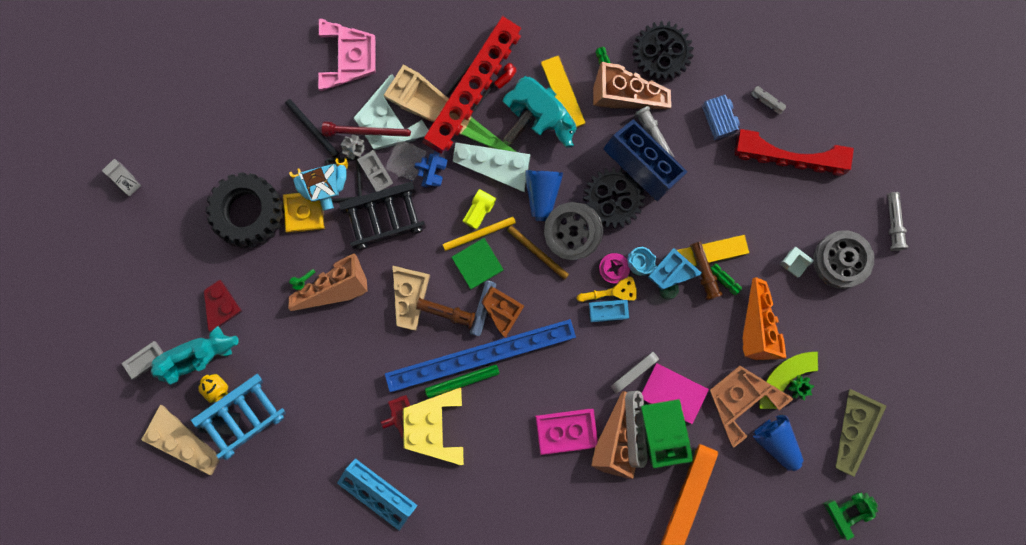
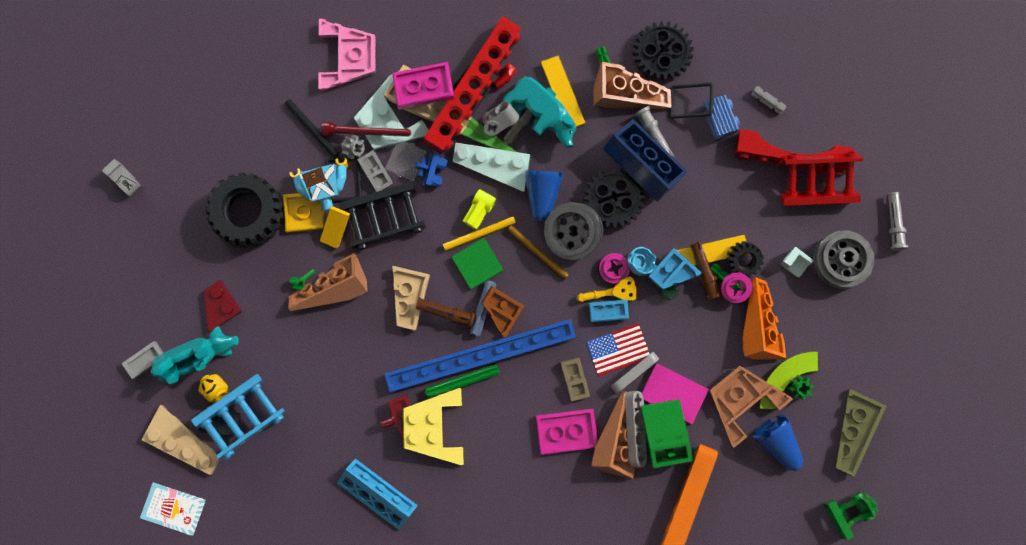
(172, 509): none -> sticker
(334, 227): none -> yellow tile
(423, 85): none -> dark pink tile
(500, 117): none -> light grey piece
(575, 379): none -> dark tan slope
(618, 349): none -> sticker
(692, 86): none -> black piece
(740, 294): none -> dark pink gear
(742, 248): none -> black tyre
(830, 195): none -> red fence

